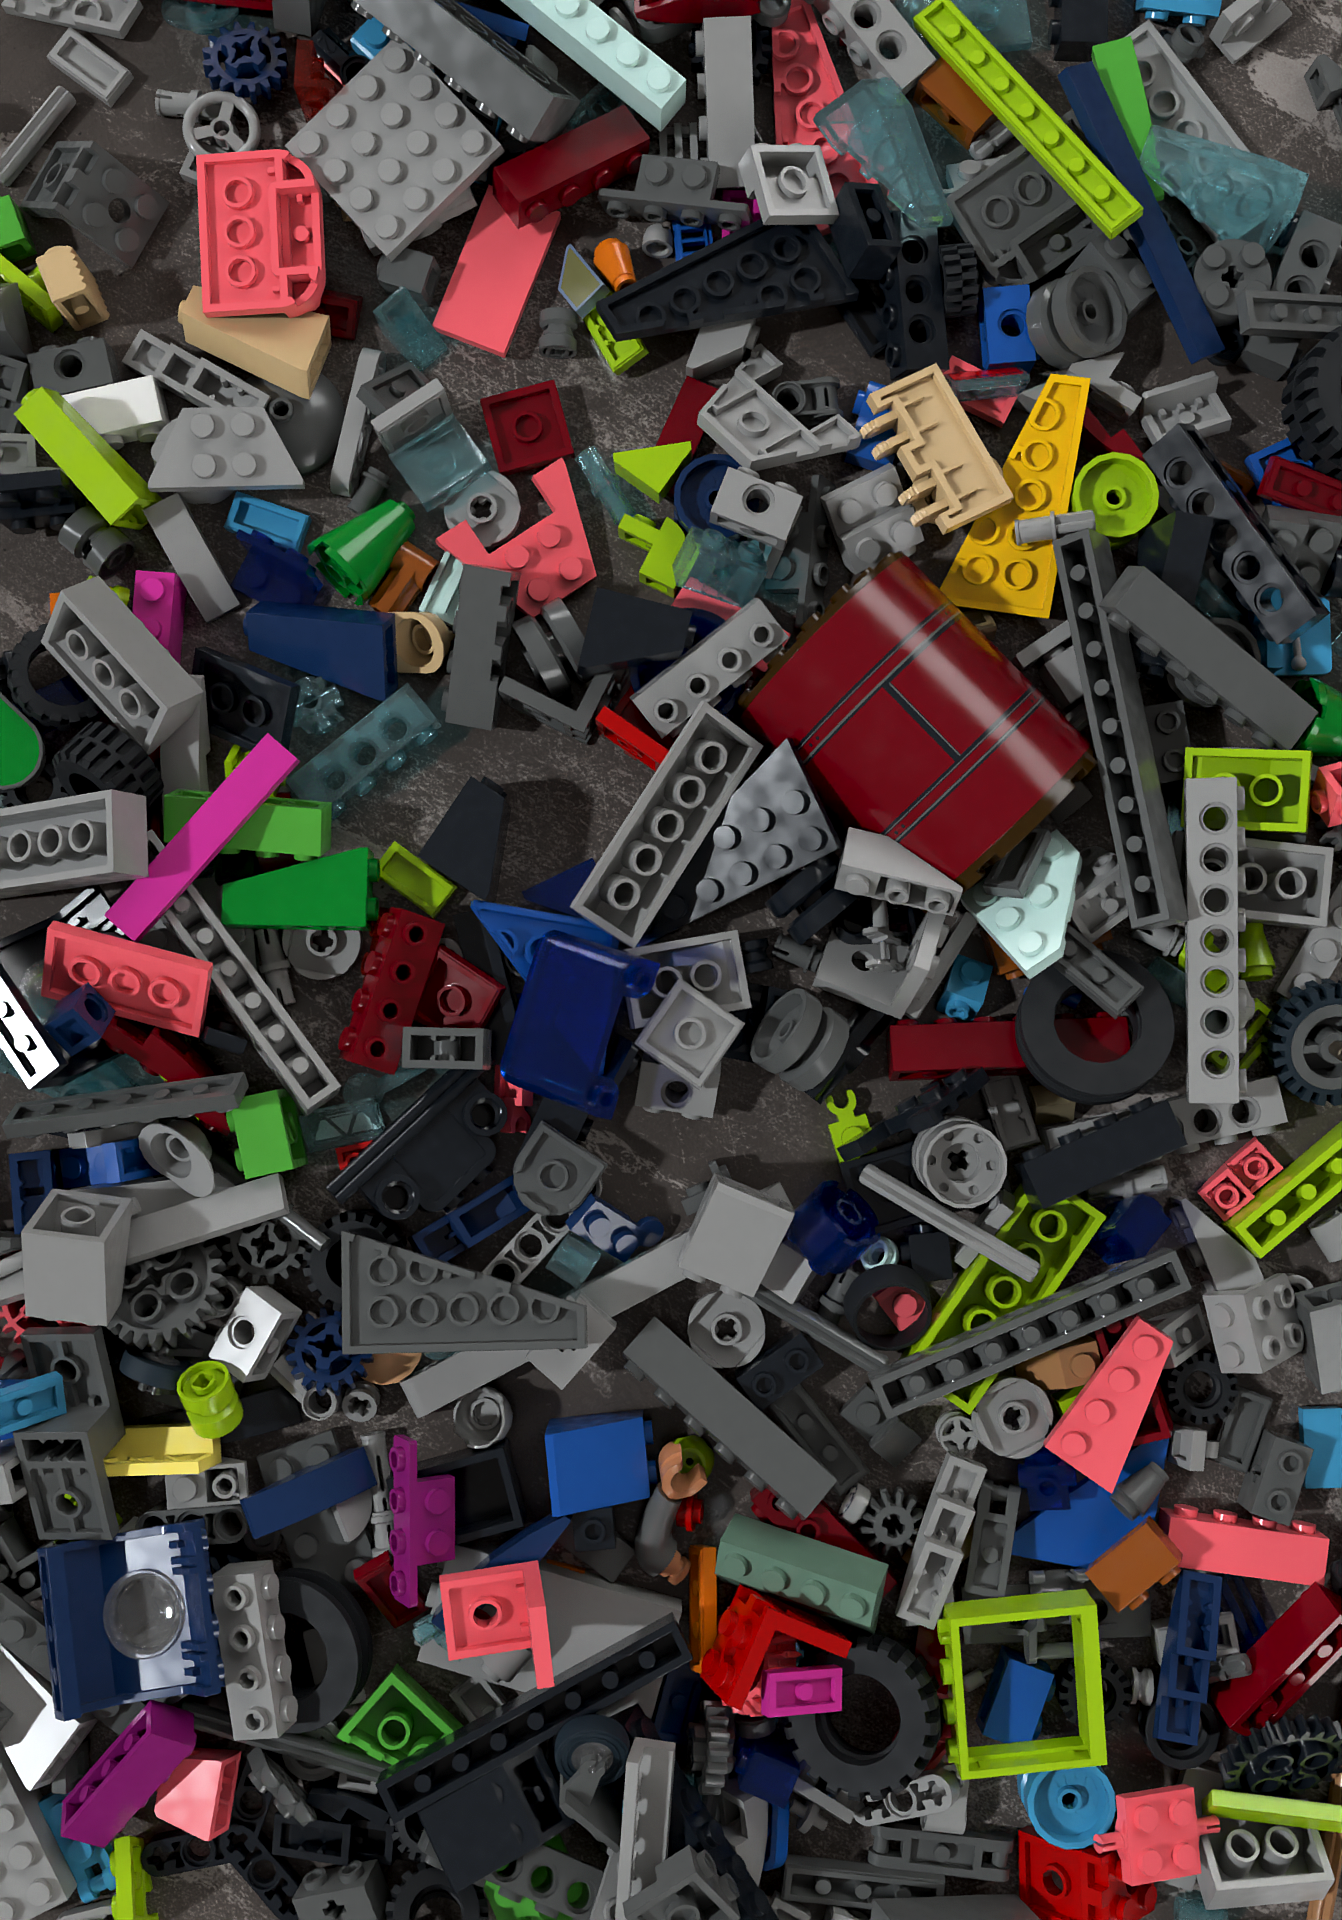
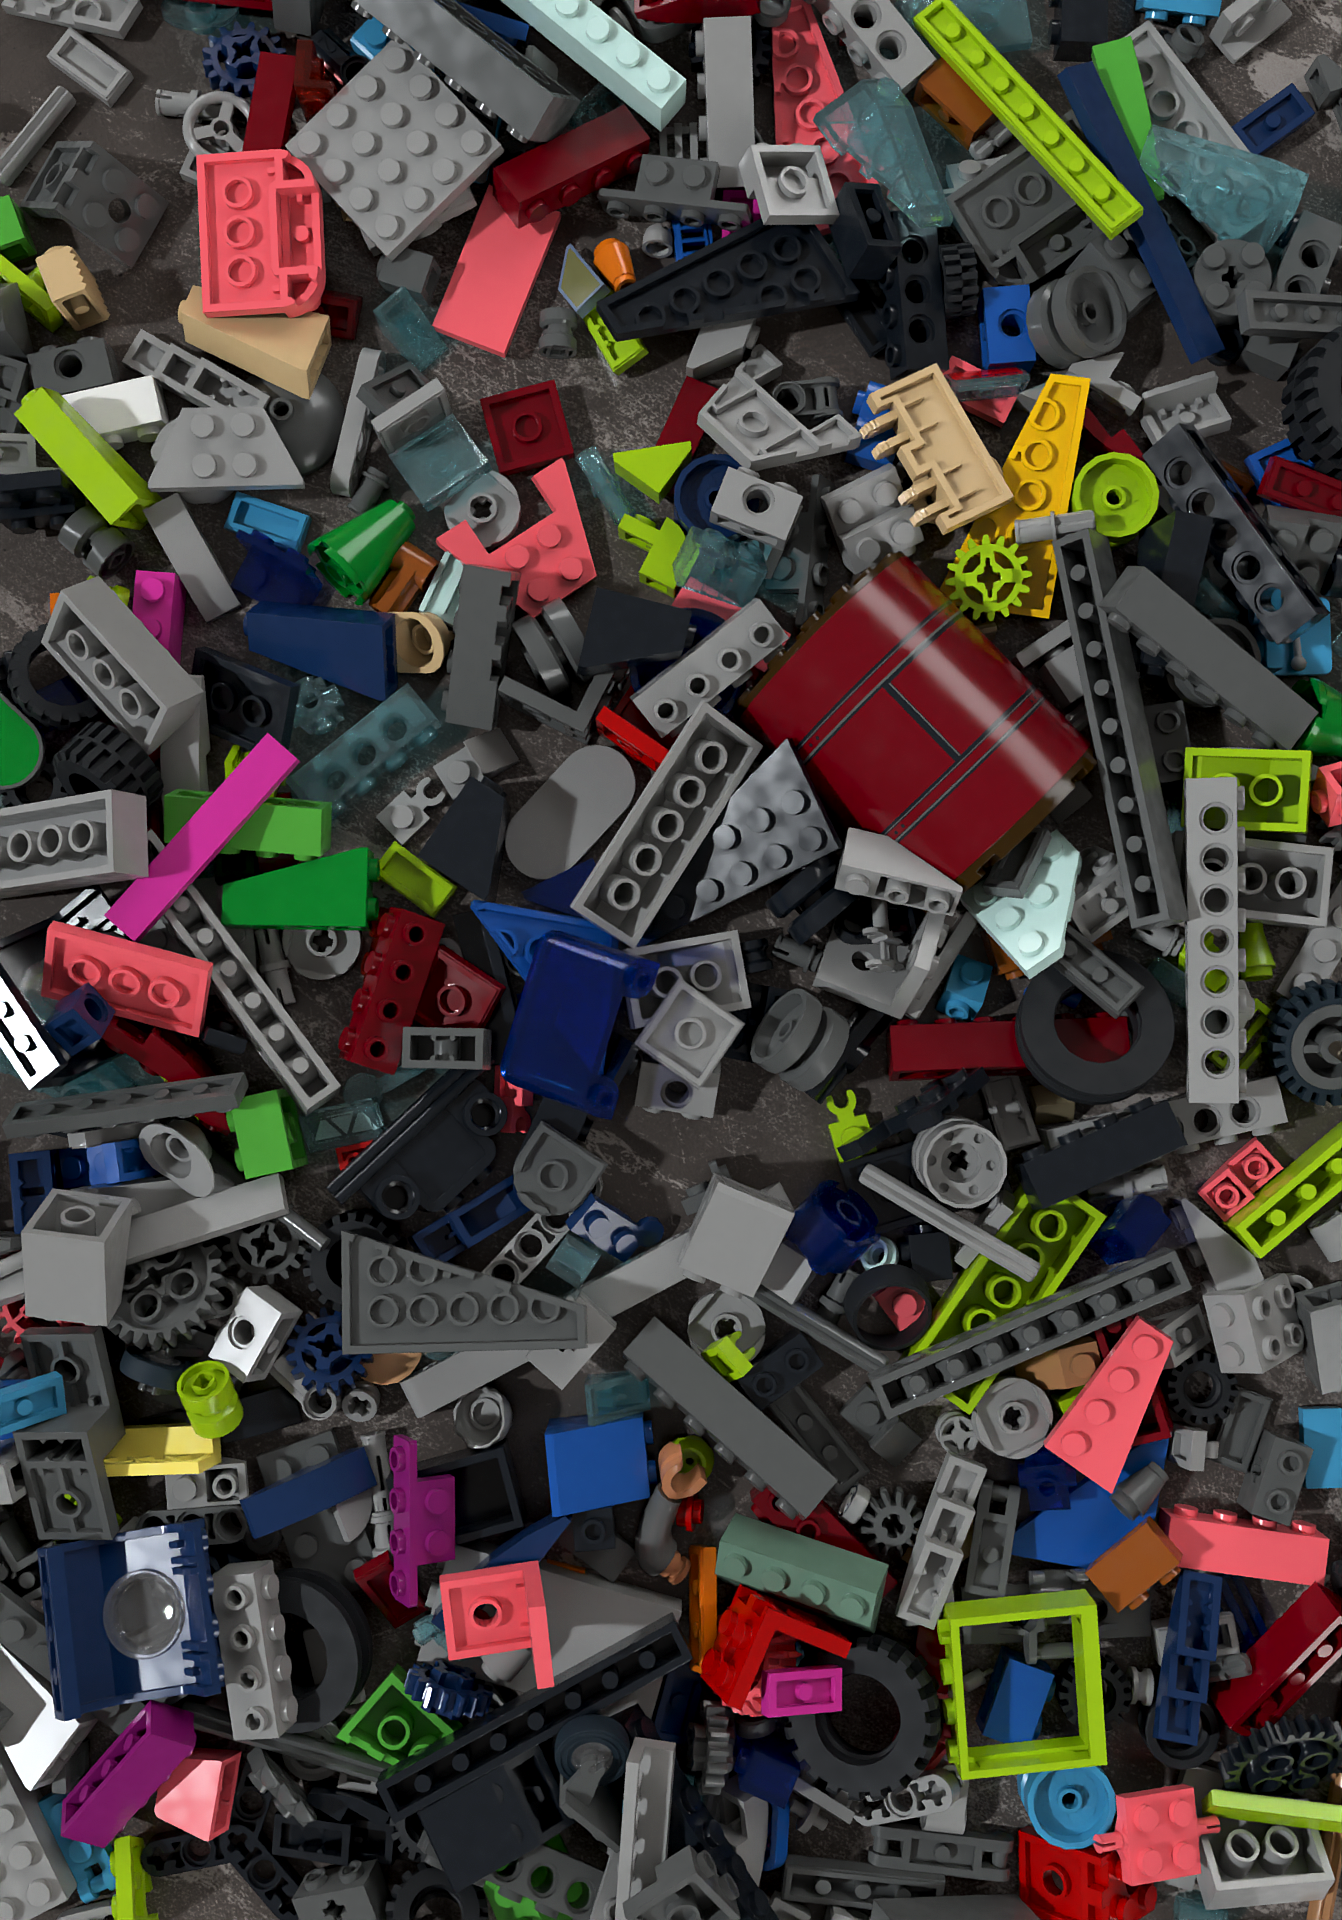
(271, 103): none -> dark red tile
(407, 815): none -> light grey plate
(448, 1690): none -> dark blue gear
(482, 756): none -> light grey slope
(570, 812): none -> light grey tile
(614, 1396): none -> clear light blue slope
(727, 1358): none -> lime tile
(1006, 576): none -> lime gear
(1274, 120): none -> dark blue plate

